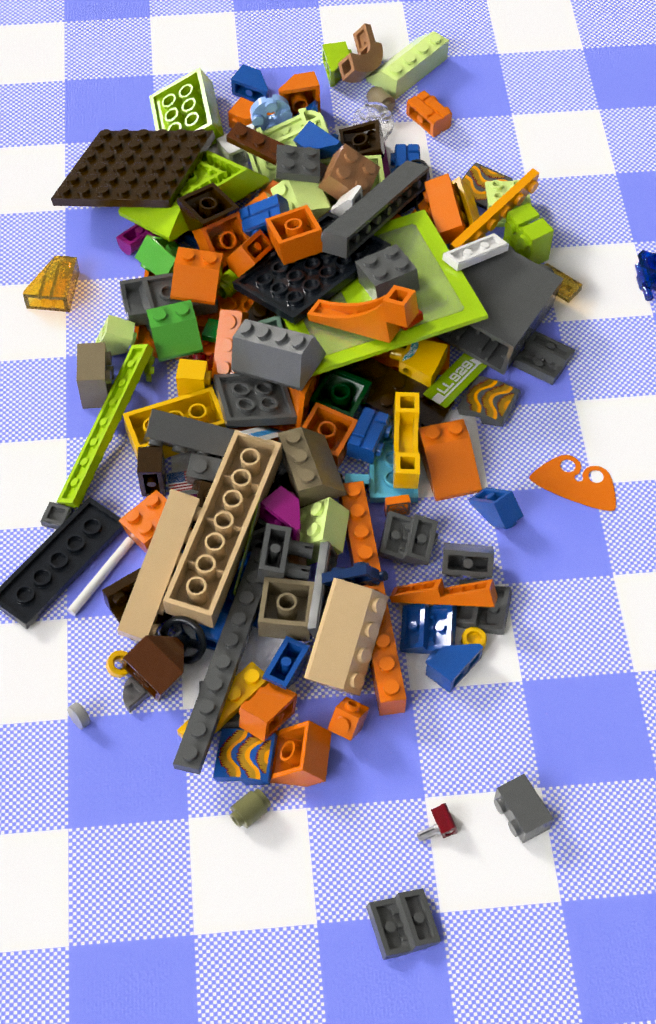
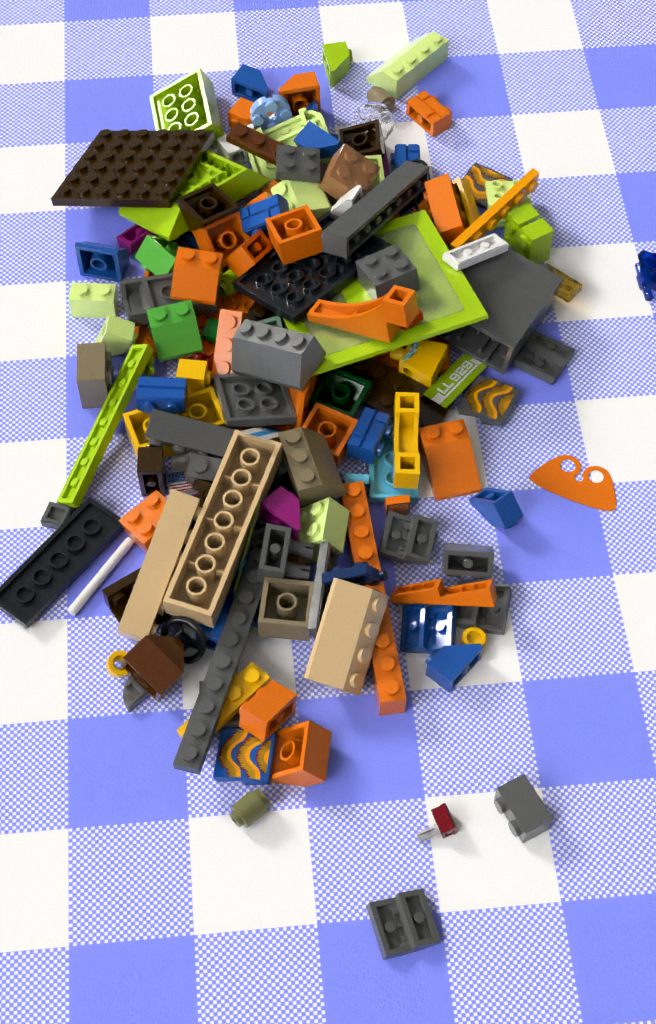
(54, 285): clear yellow slope -> none
(78, 715): light grey tile -> none
(93, 300): none -> yellowish green brick
(102, 261): none -> blue slope
(162, 394): none -> blue brick
(287, 663): blue slope -> none
(348, 718): orange brick -> none
(359, 66): medium nougat arch -> none

